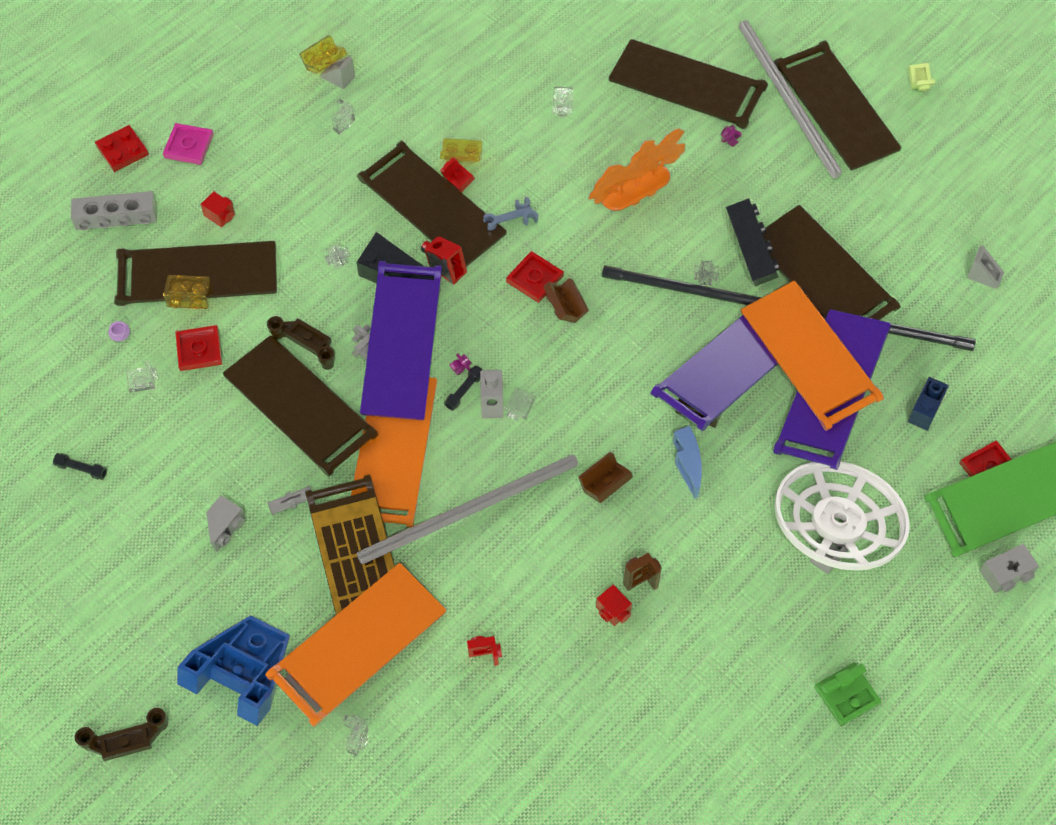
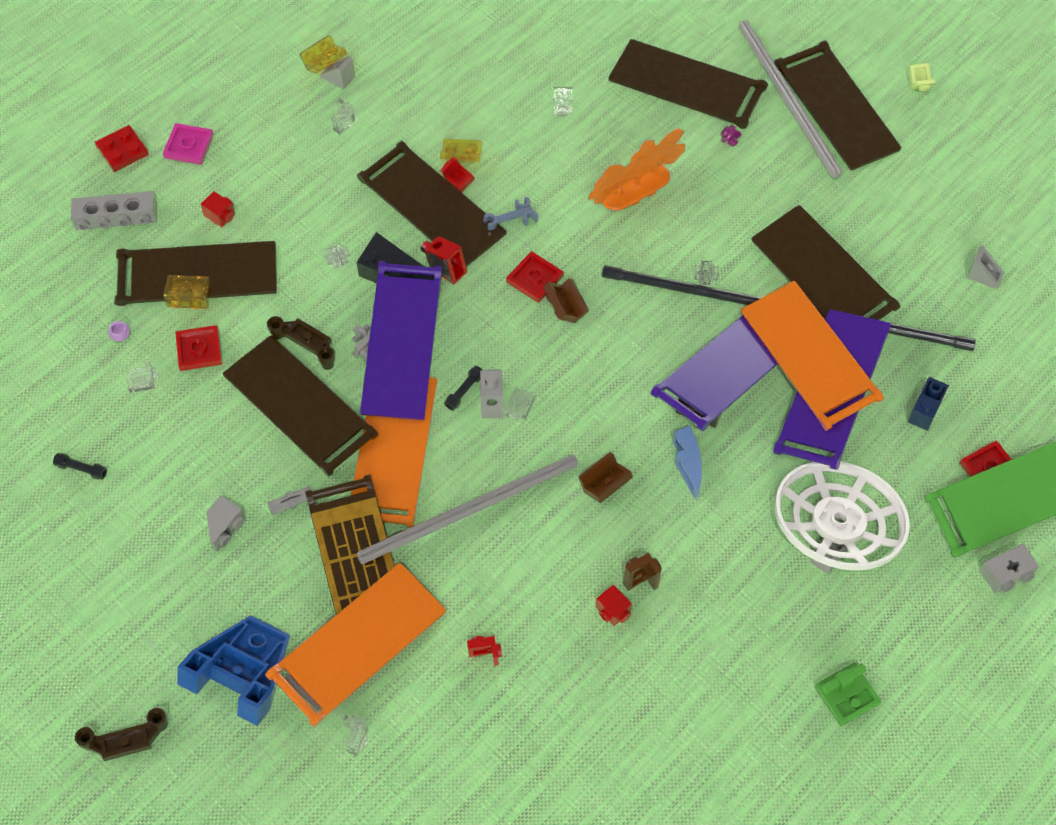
(460, 364): magenta plate -> none
(752, 241): black wedge -> none

